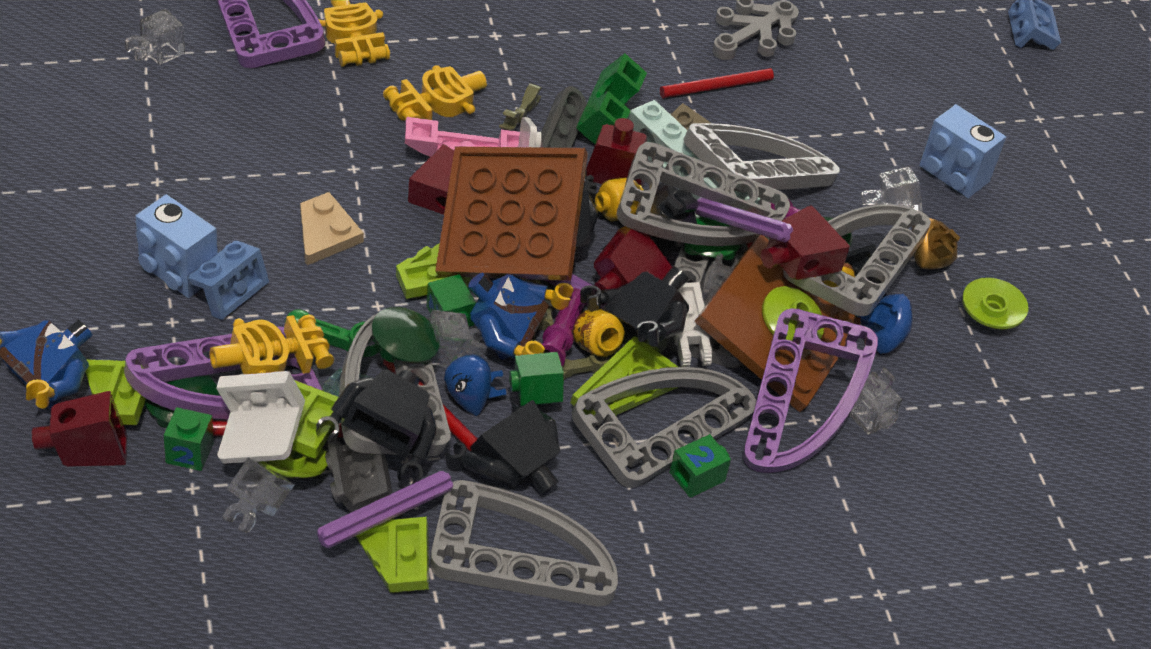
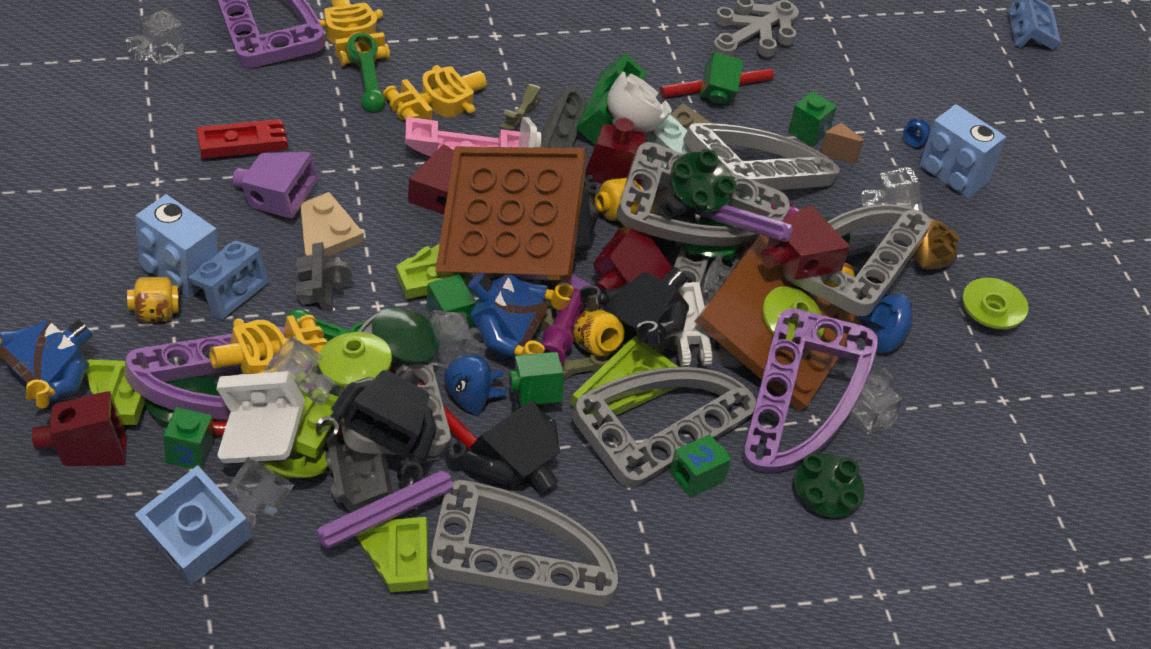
(153, 299): none -> yellow head
(194, 525): none -> light blue brick
(241, 138): none -> red hinge
(278, 181): none -> medium lavender torso
(302, 363): none -> clear brick
(325, 276): none -> flat silver hips
(354, 357): none -> lime dish
(372, 99): none -> green piece
(637, 102): none -> white cylinder
(702, 181): none -> dark green dish
(721, 78): none -> green brick
(812, 118): none -> green brick
(829, 485): none -> dark green dish
(842, 144): none -> medium nougat slope
(910, 133): none -> blue plate

